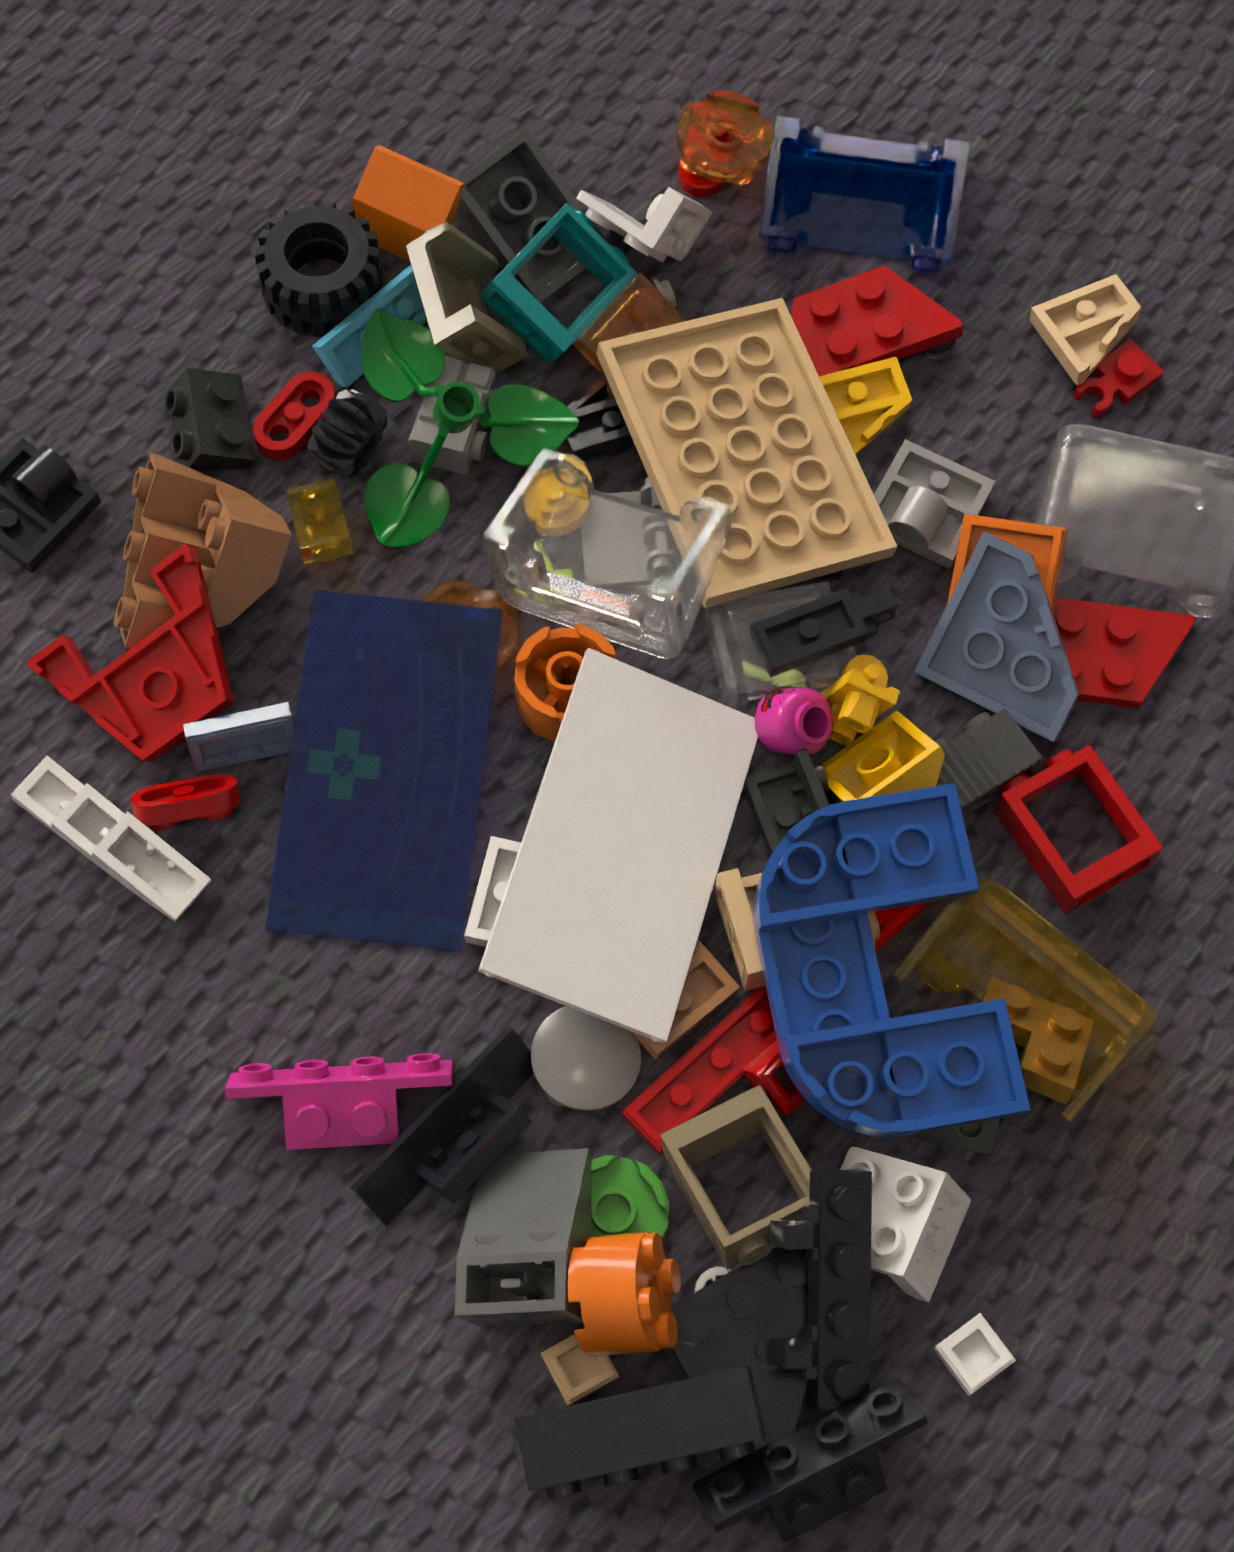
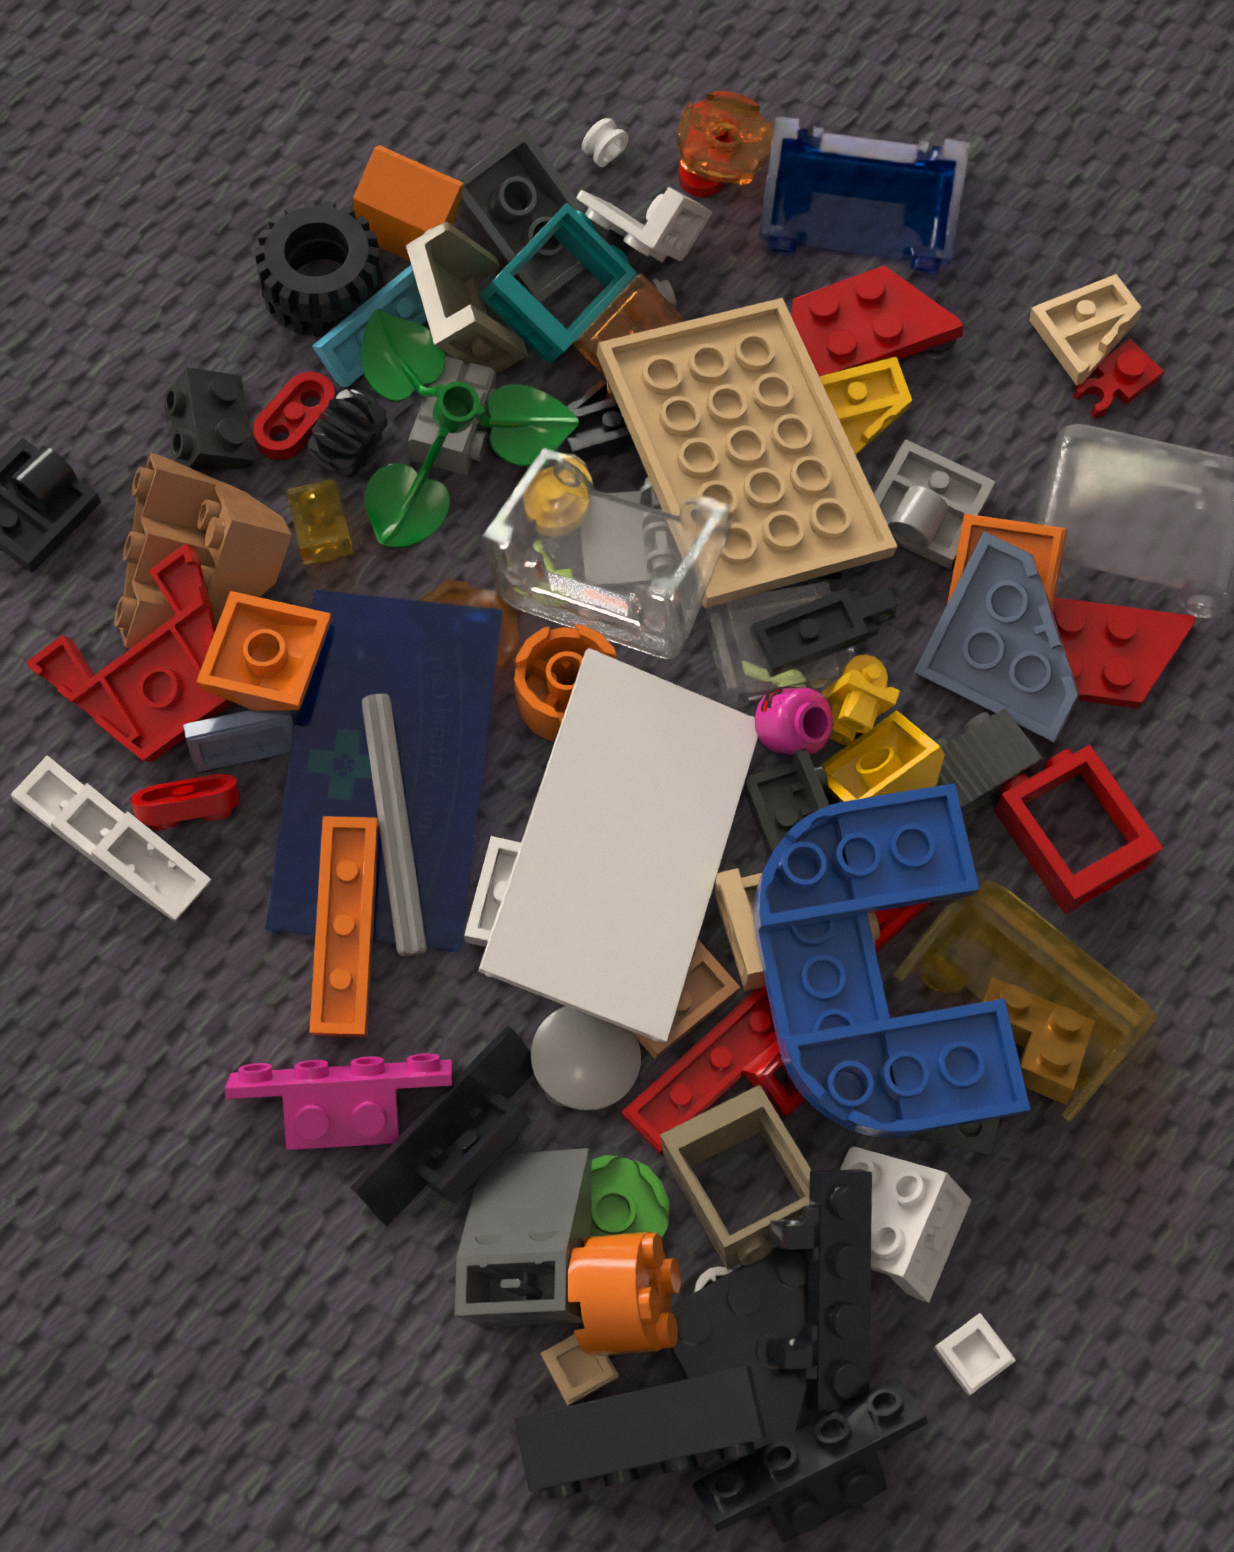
(263, 653): none -> orange slope
(344, 927): none -> orange plate
(394, 825): none -> light grey axle
(604, 142): none -> white bush

